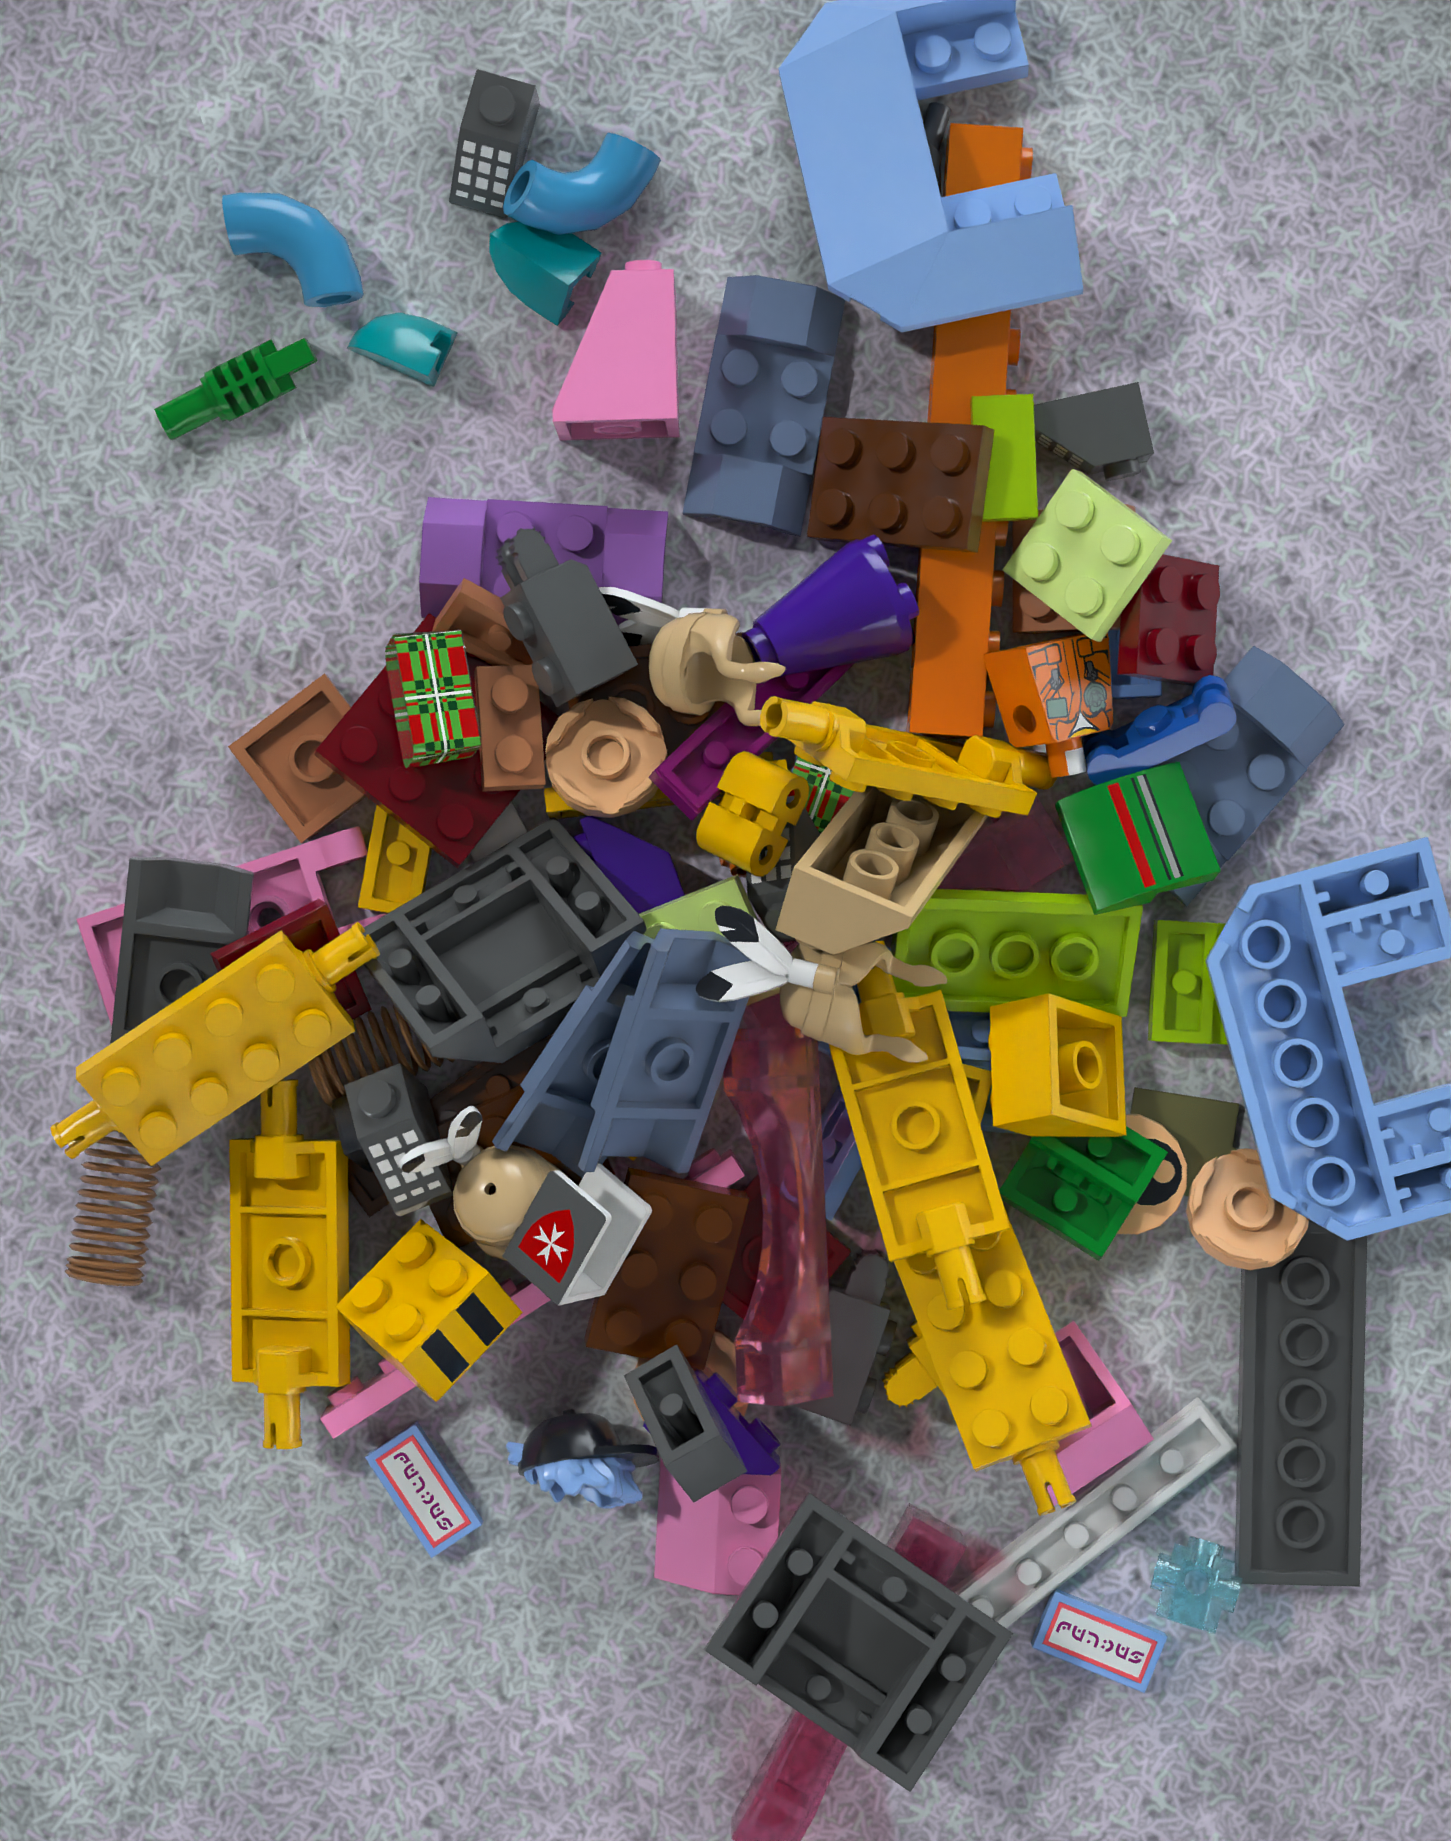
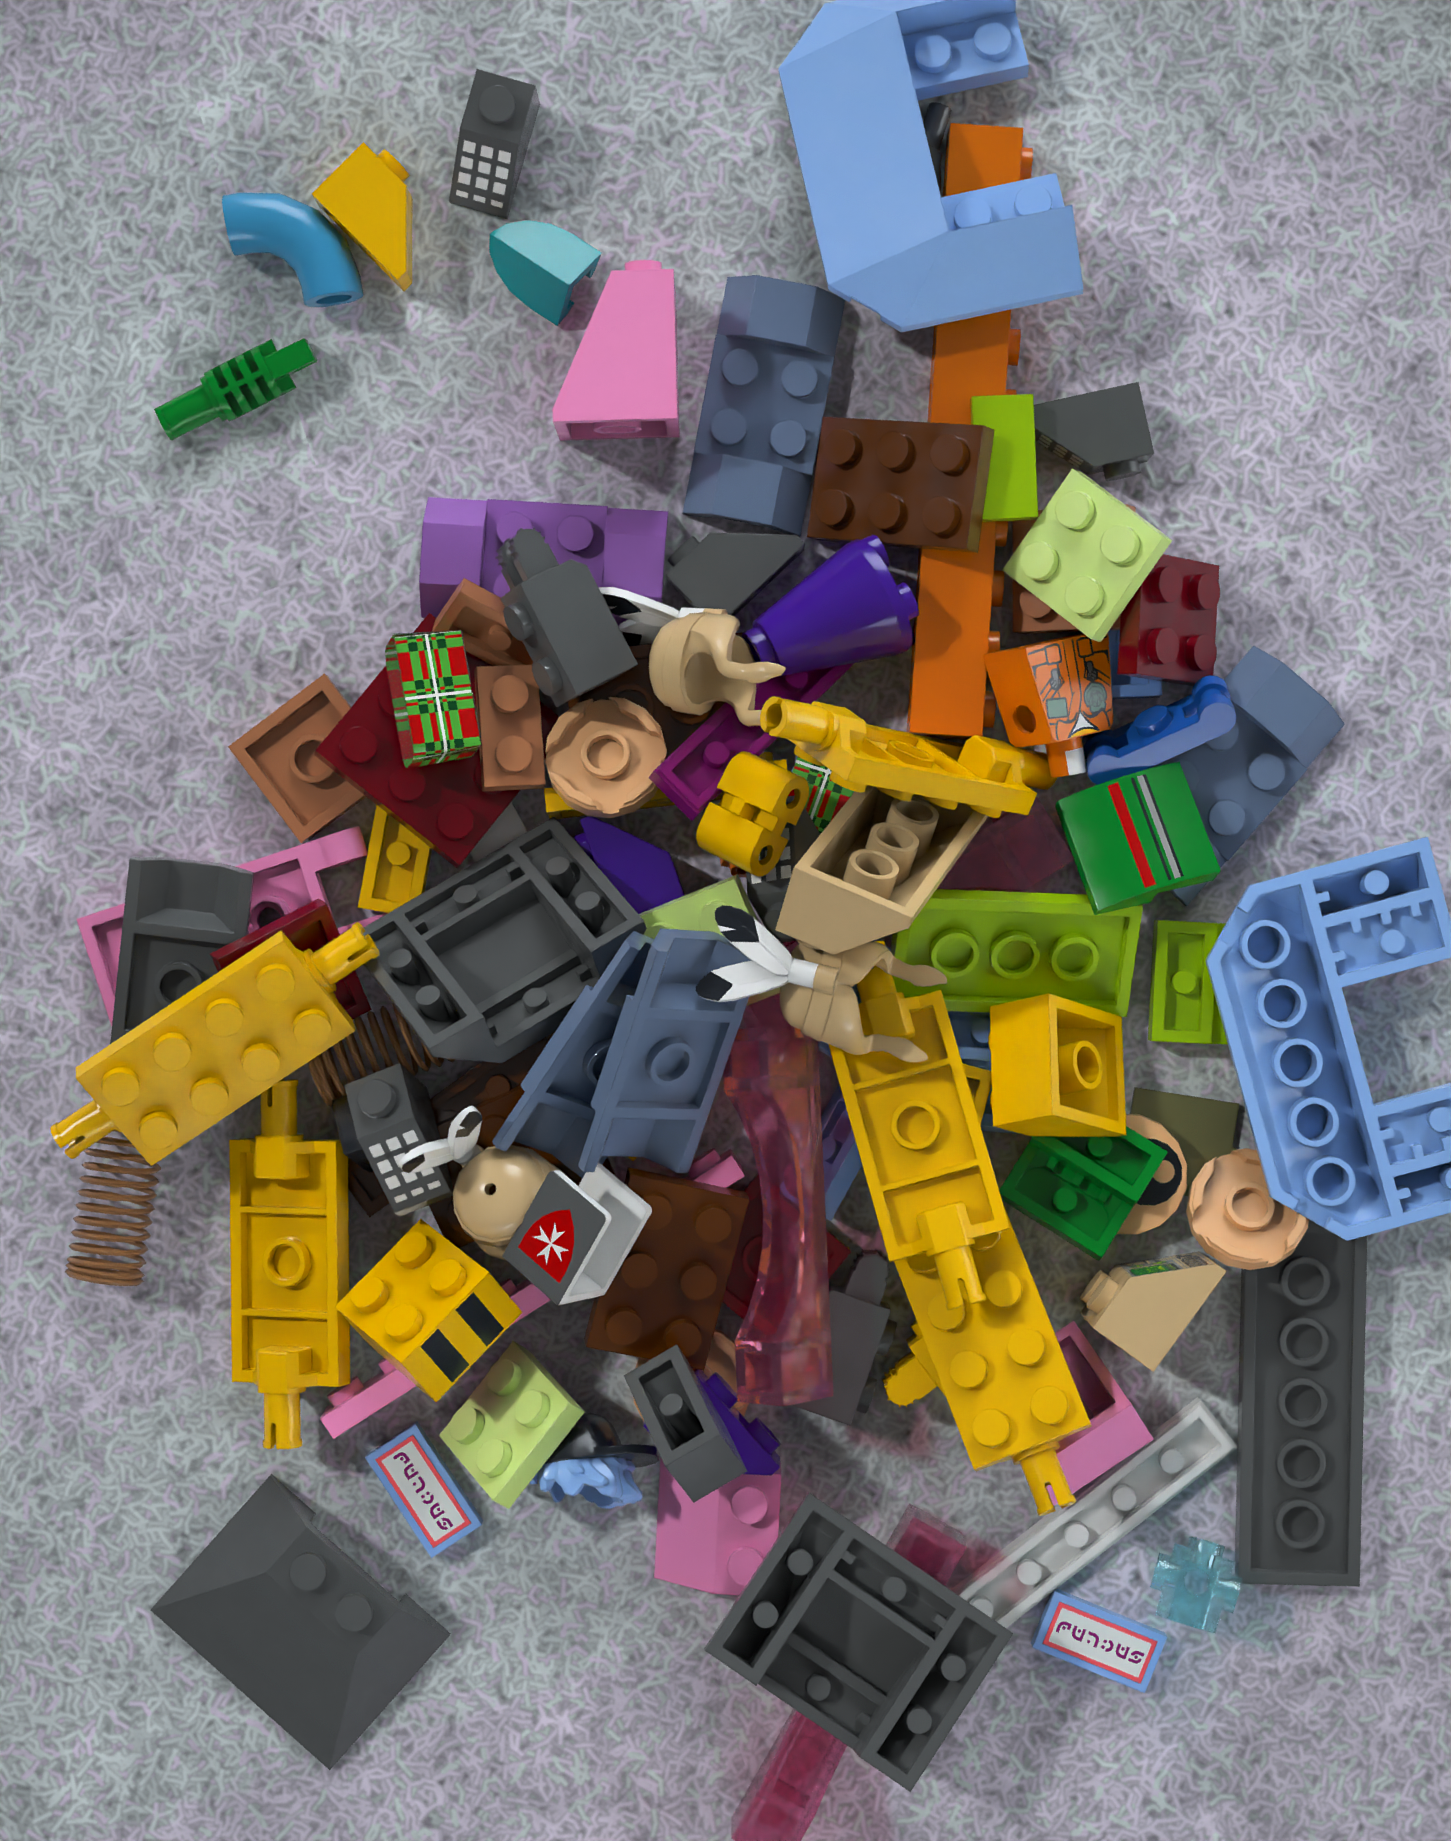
(298, 1623): none -> dark grey slope
(373, 208): none -> yellow slope
(405, 344): teal brick -> none
(511, 1424): none -> yellowish green plate
(584, 197): dark azure cylinder -> none
(730, 567): none -> dark grey slope
(1149, 1302): none -> tan slope

